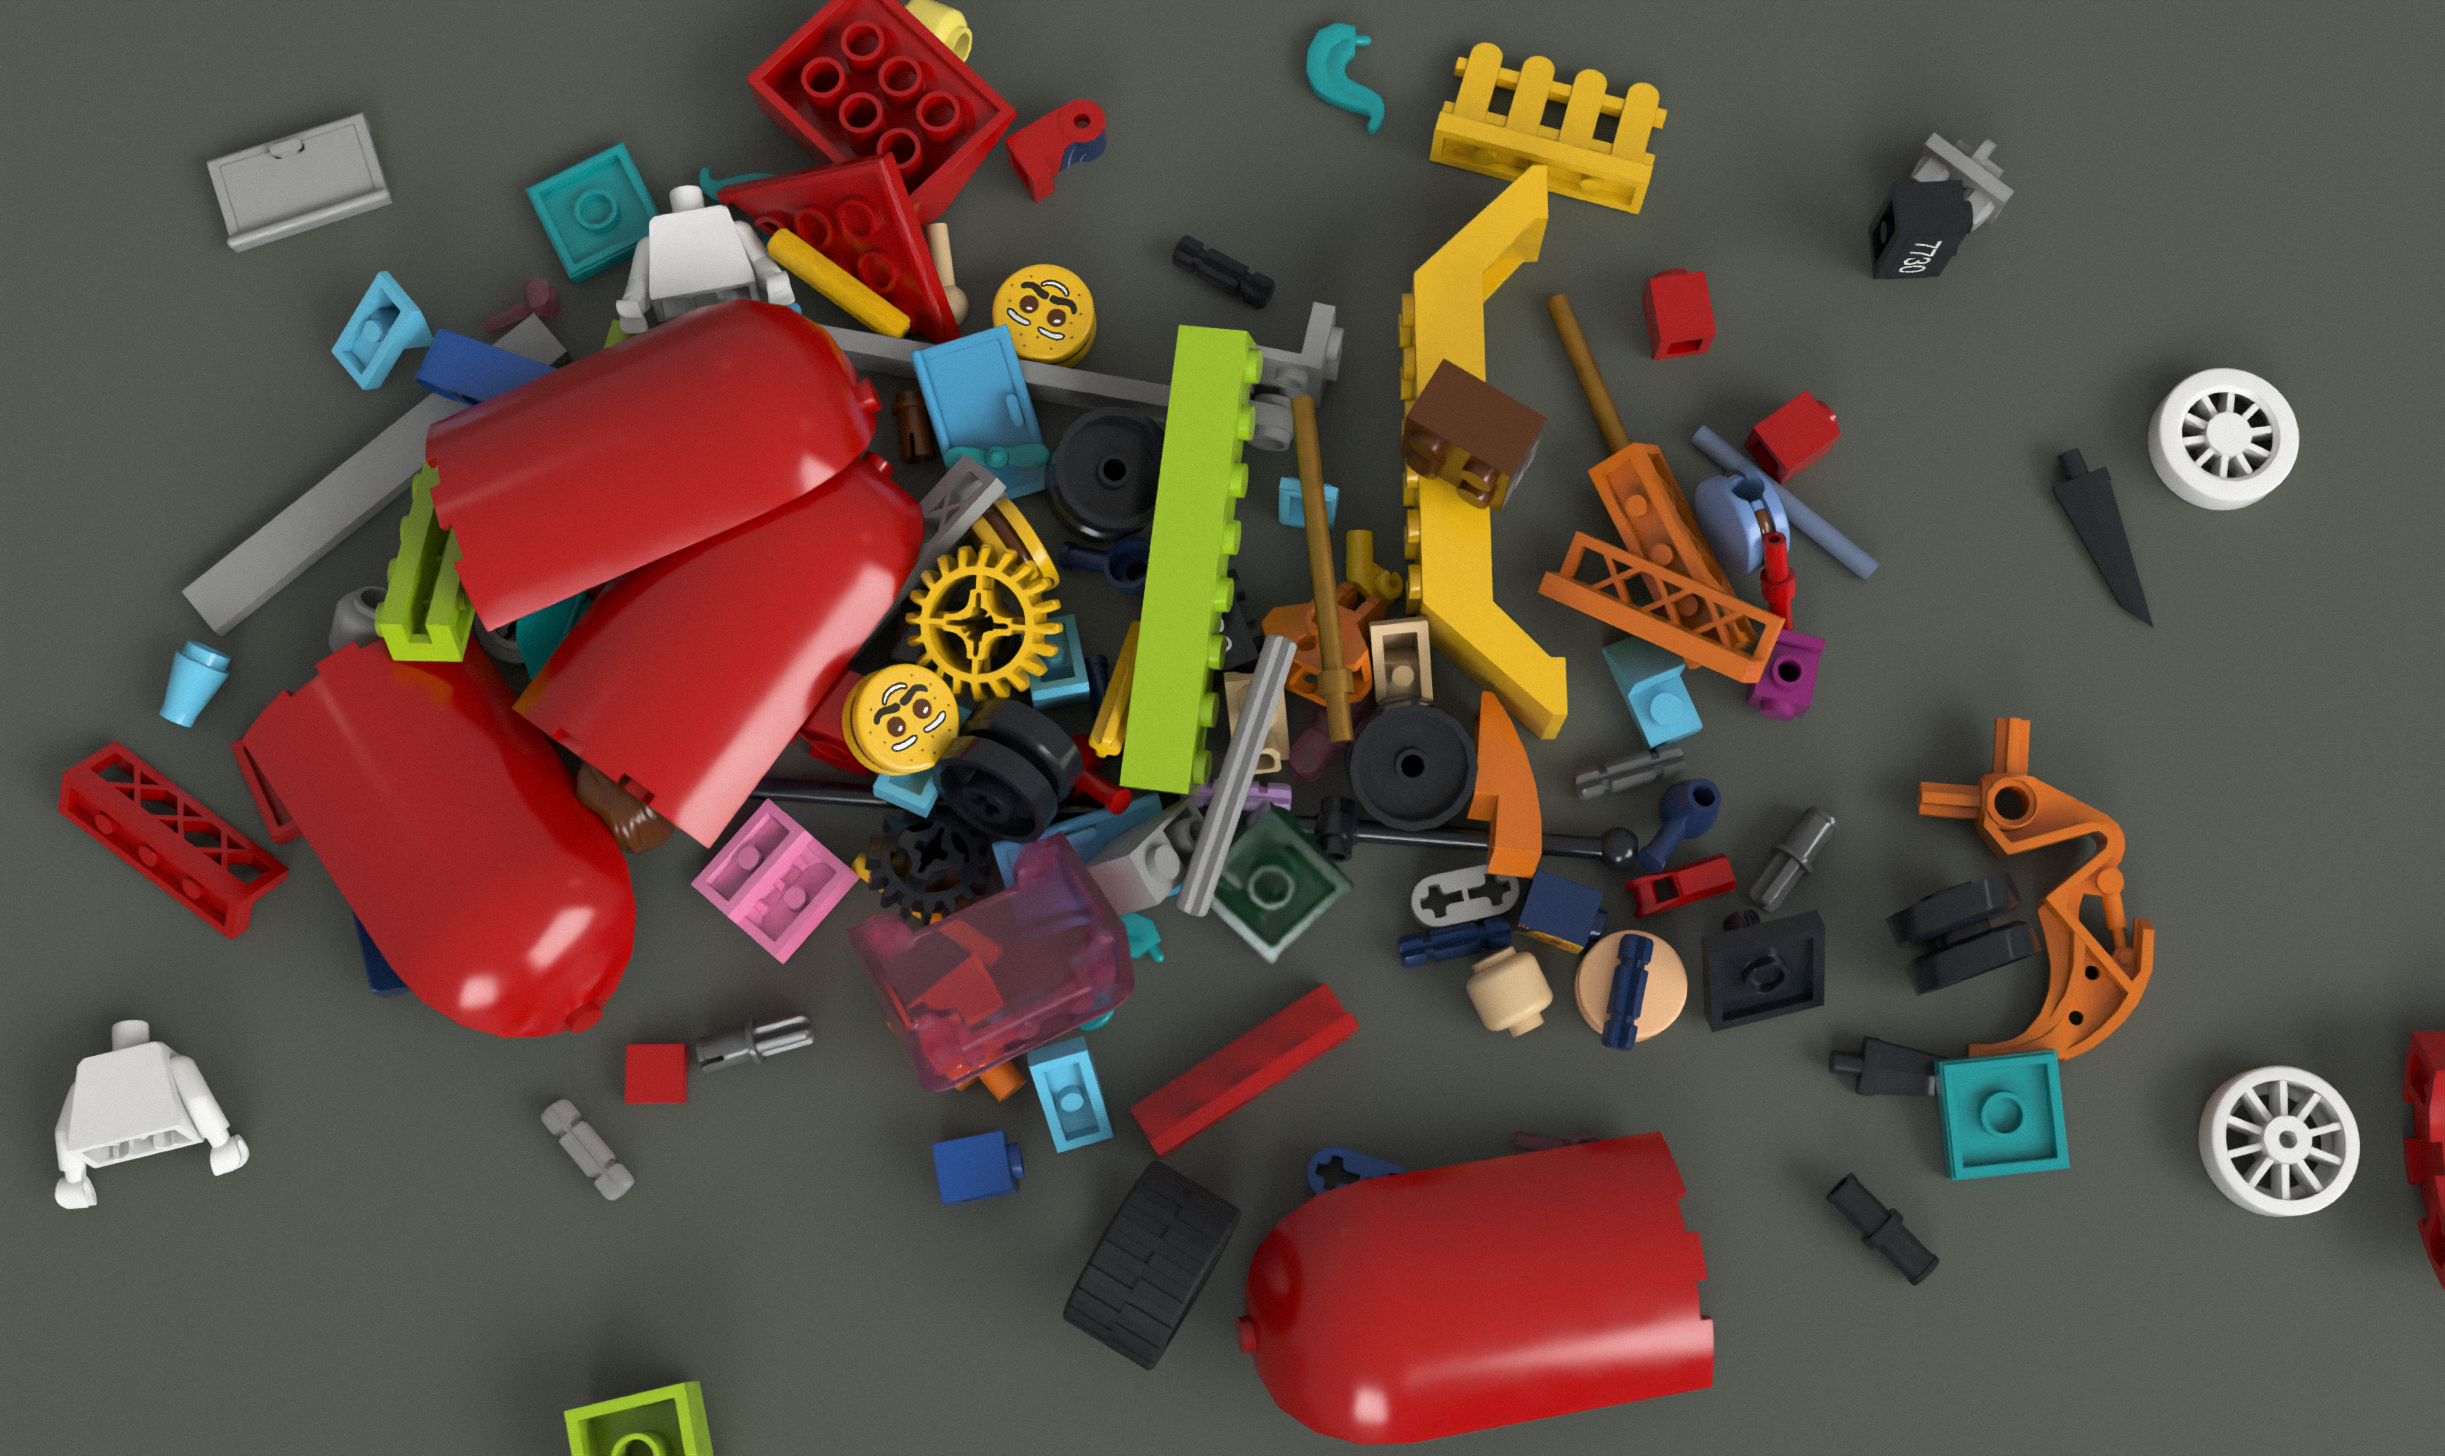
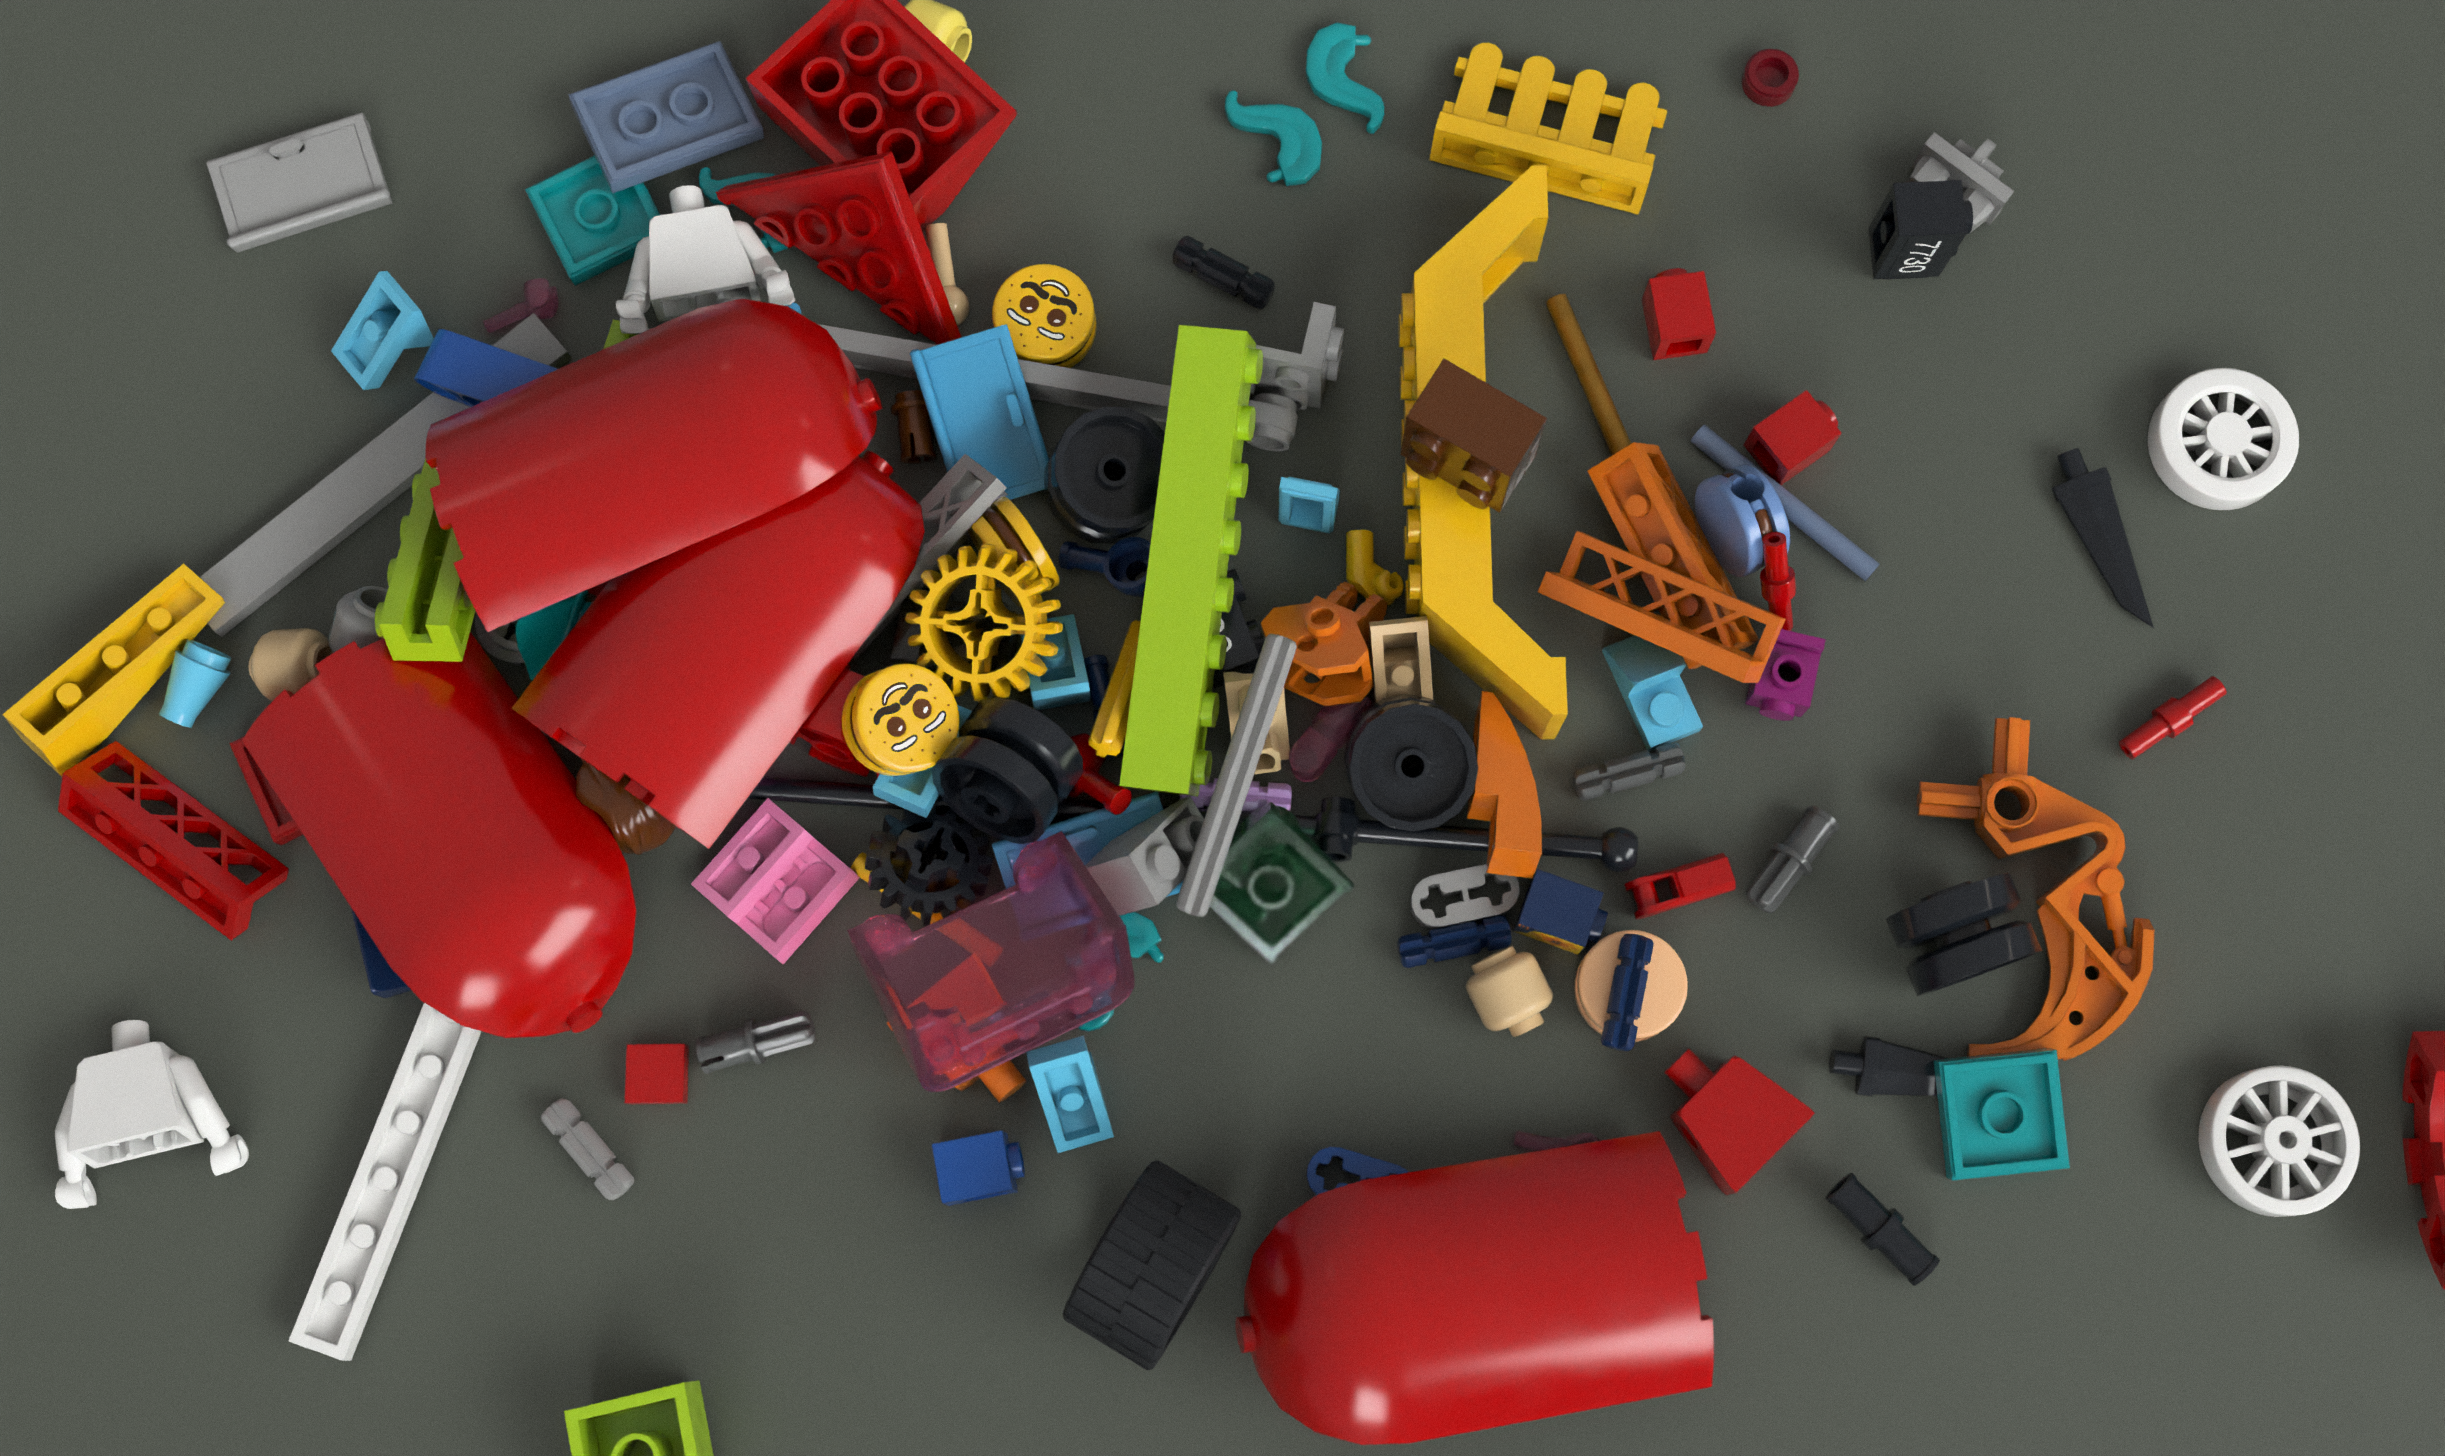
(111, 673): none -> yellow slope
(287, 660): none -> tan head
(385, 1186): none -> white plate
(666, 116): none -> sand blue tile
(837, 284): yellow axle -> none
(998, 456): teal piece -> none
(1055, 143): red leg -> none
(1244, 1070): red fence -> none
(1296, 131): none -> teal piece
(1334, 681): pearl gold bar -> none
(1681, 819): dark blue bar -> none
(1733, 1117): none -> red torso
(1763, 968): black tile -> none
(1770, 77): none -> dark red tile
(2172, 717): none -> red bar

